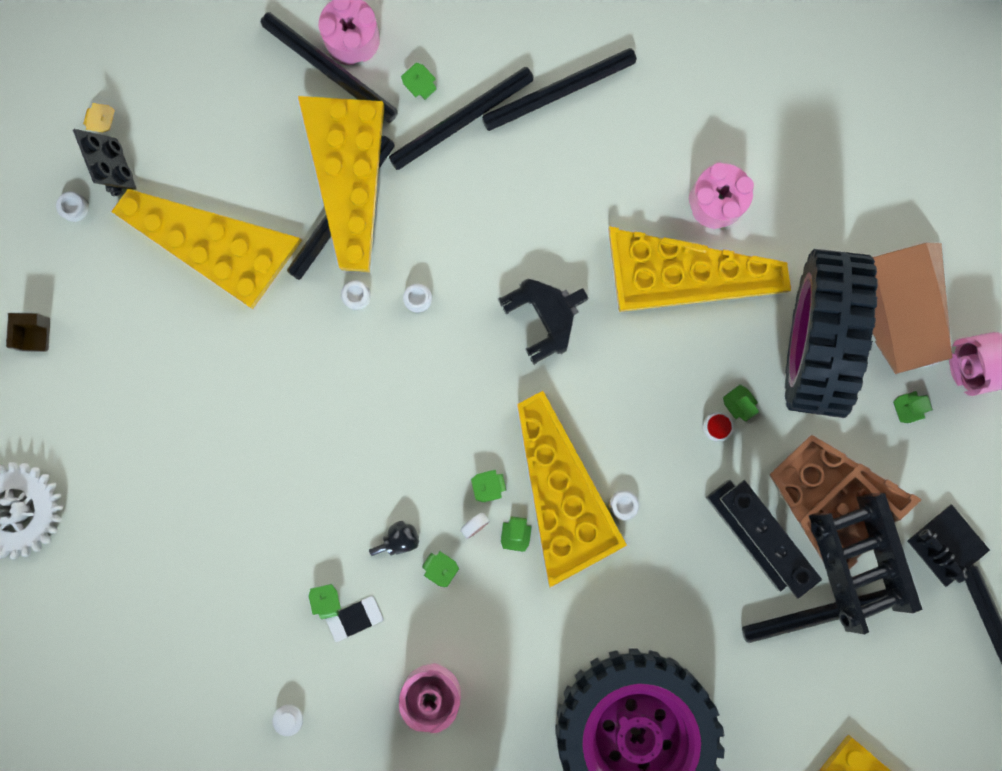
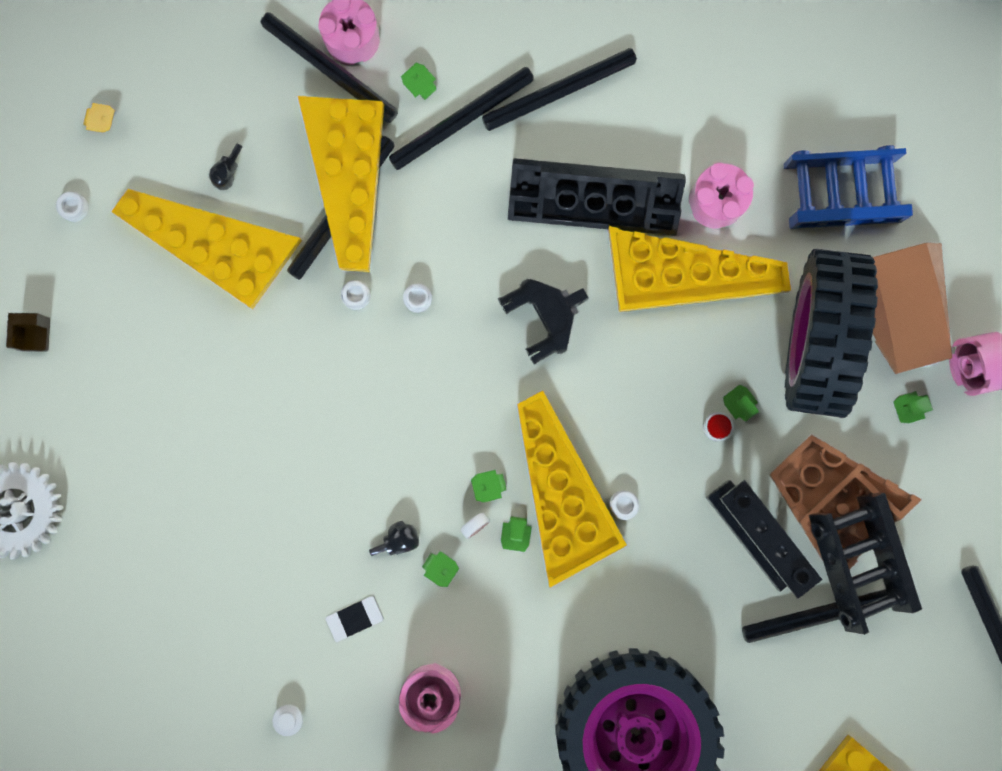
(105, 161): black hinge -> none
(222, 172): none -> black piece
(324, 601): bright green piece -> none
(595, 196): none -> black slope
(835, 214): none -> blue fence
(948, 546): black hinge -> none

